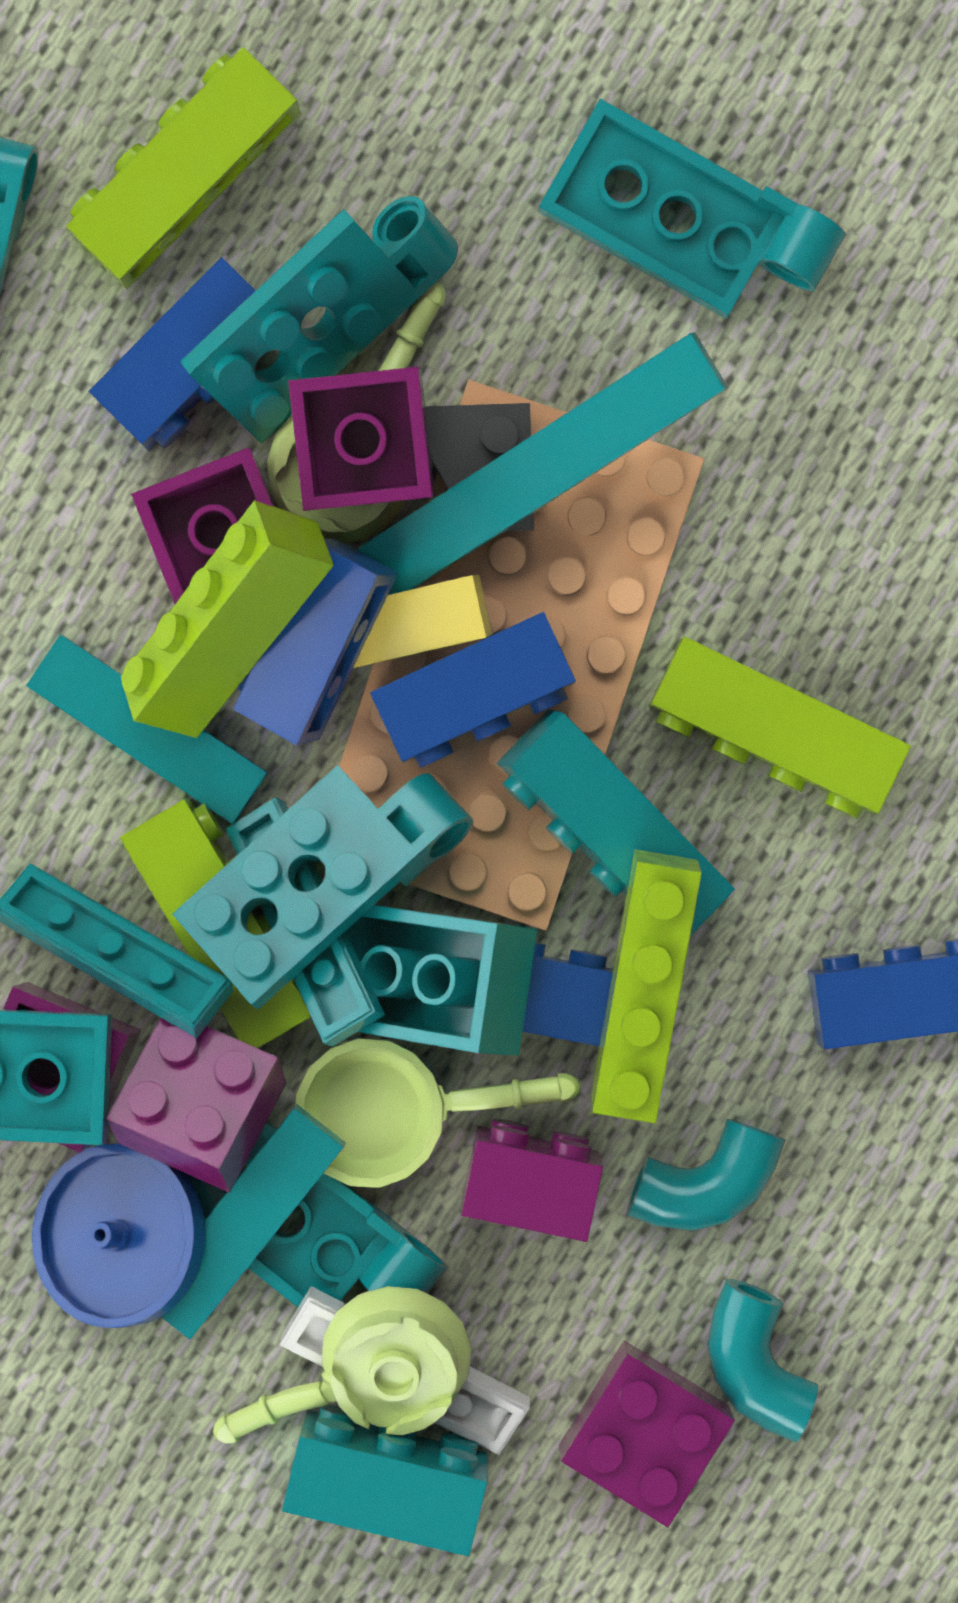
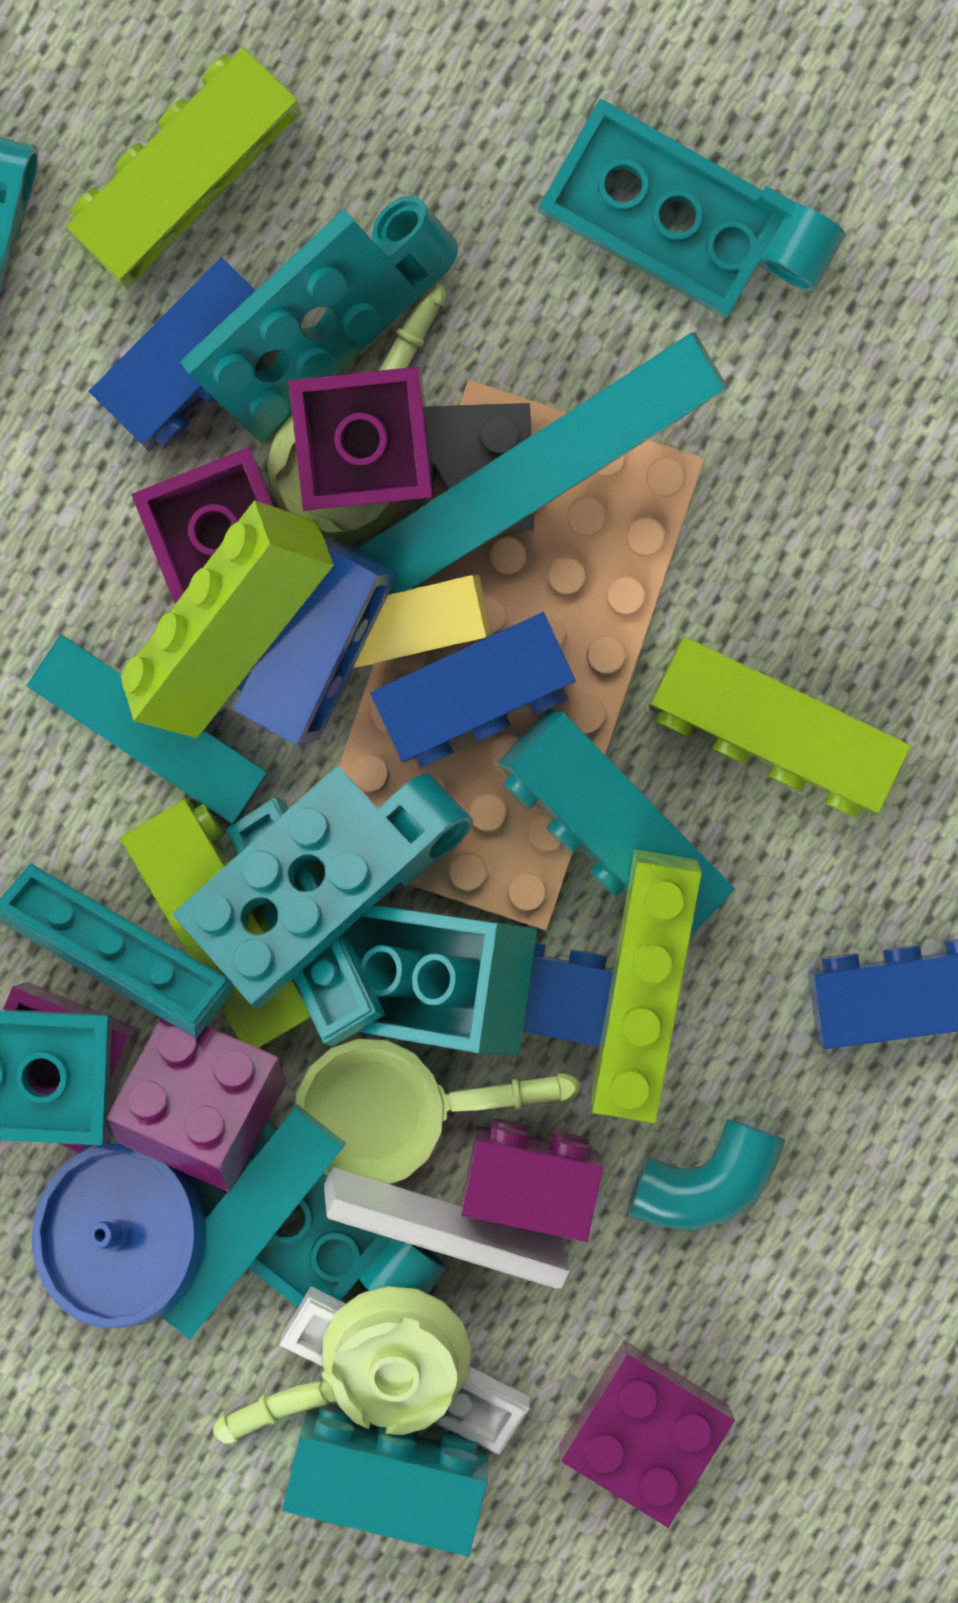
(442, 1229): none -> white tile
(745, 1364): teal cylinder -> none

